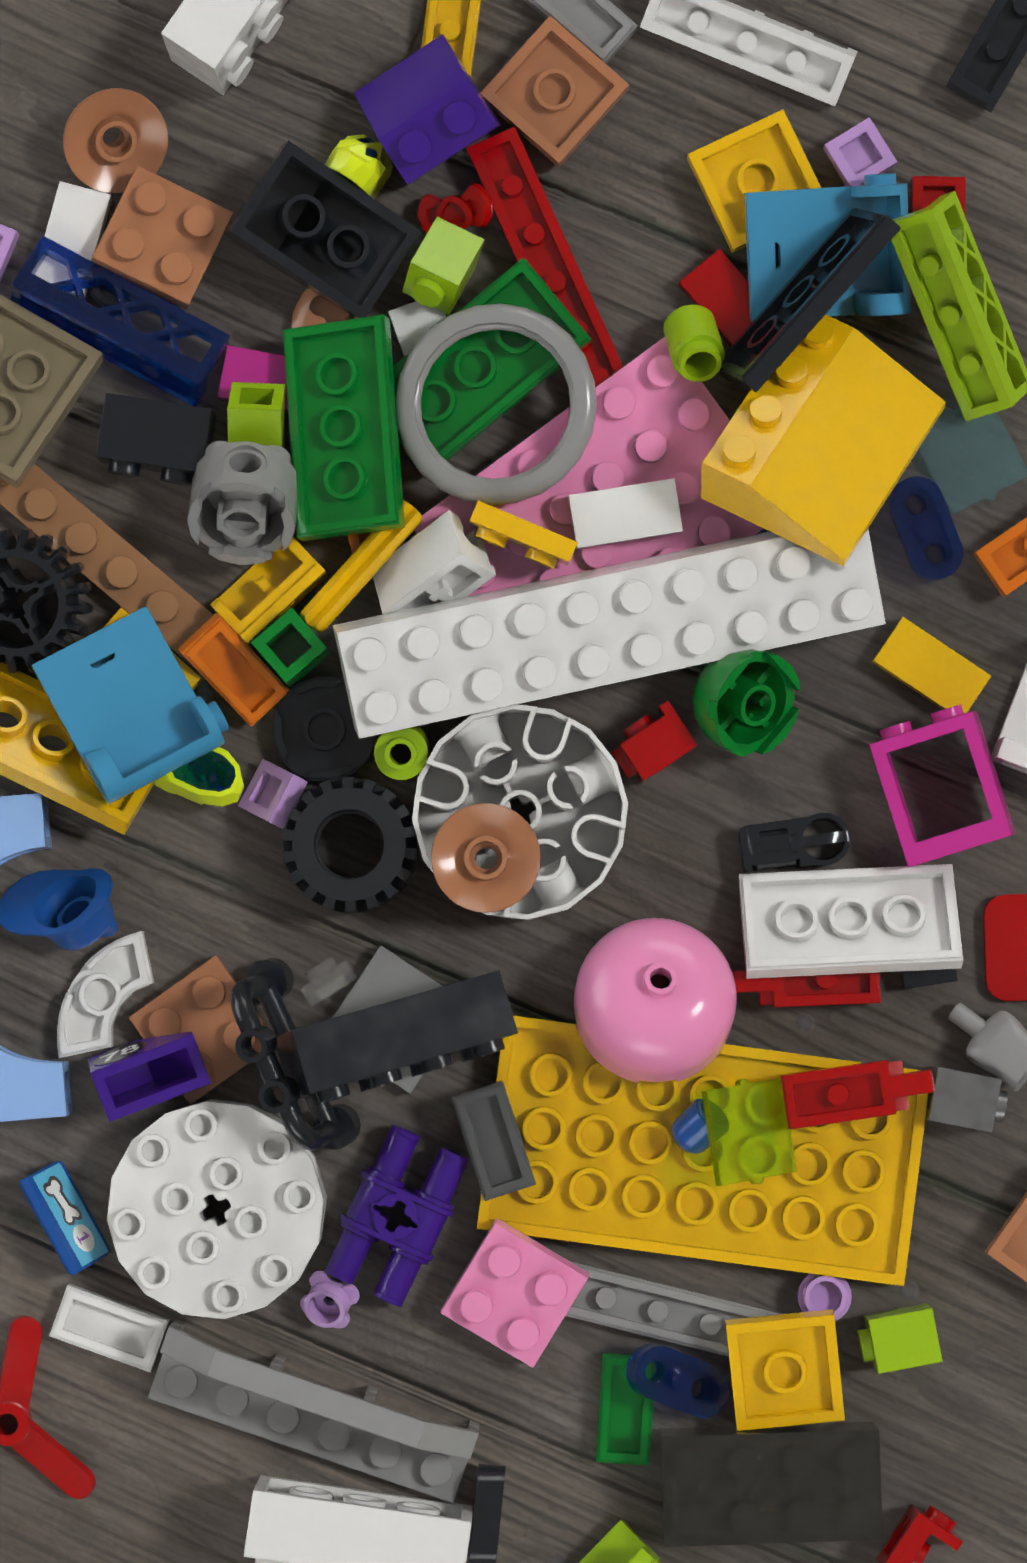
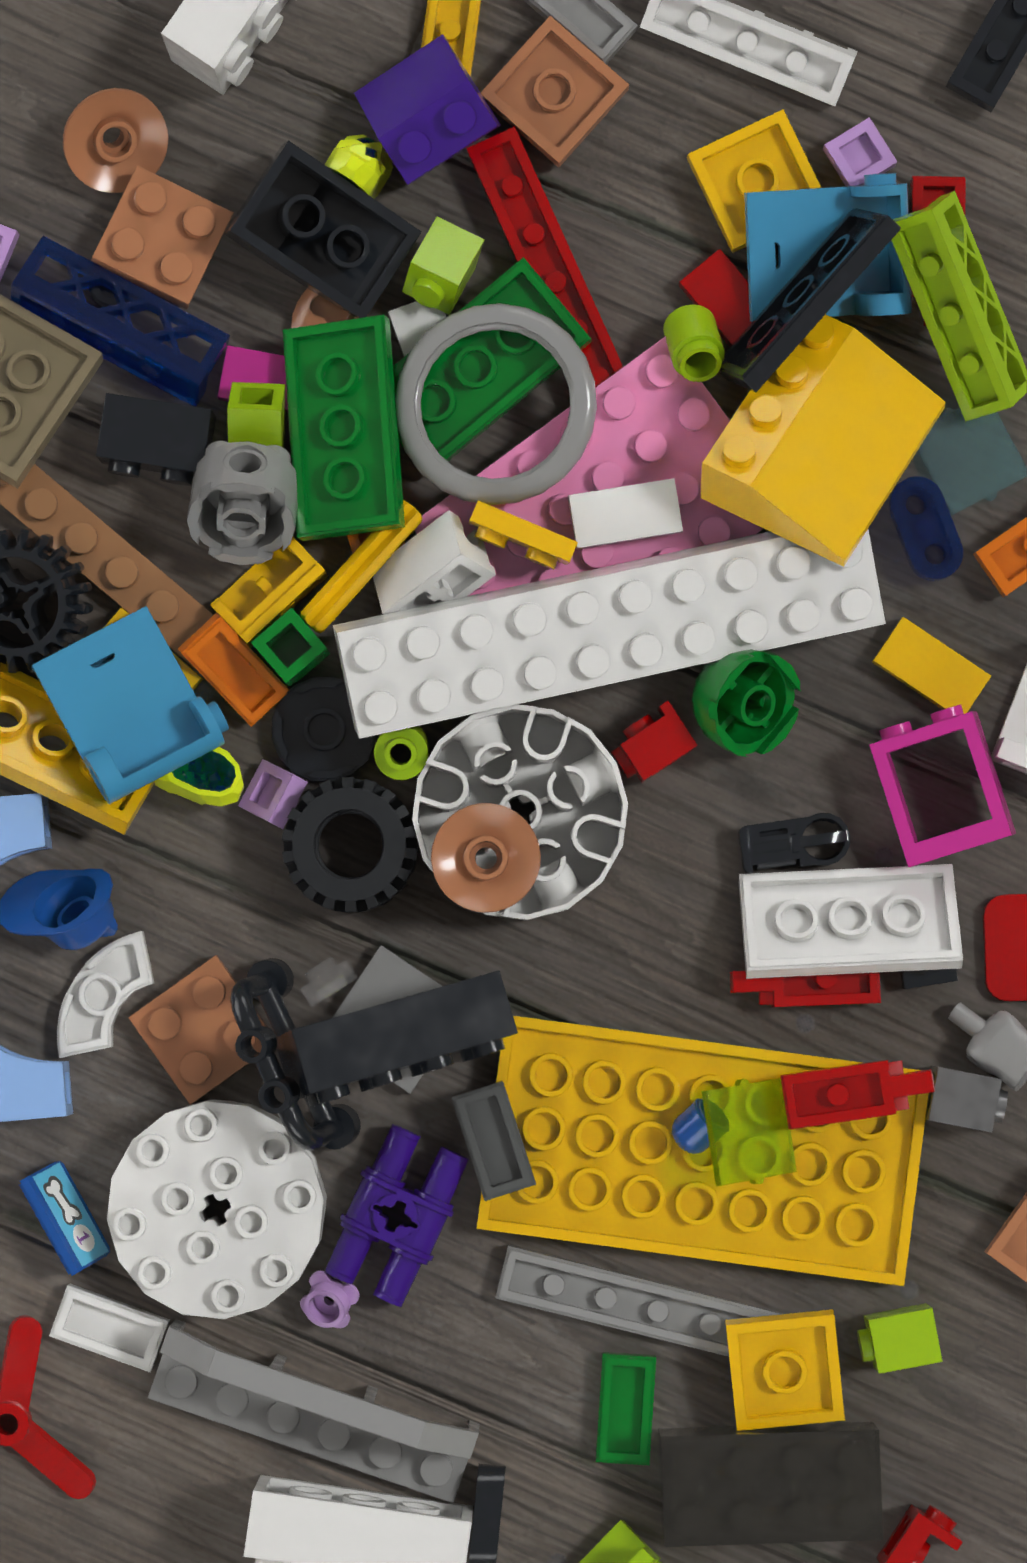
(77, 224): white tile -> none
(147, 1073): dark purple slope -> none
(464, 211): red piece -> none
(514, 1293): bright pink plate -> none
(637, 1023): bright pink cylinder -> none
(675, 1378): clear blue plate -> none
(824, 1293): lavender plate -> none

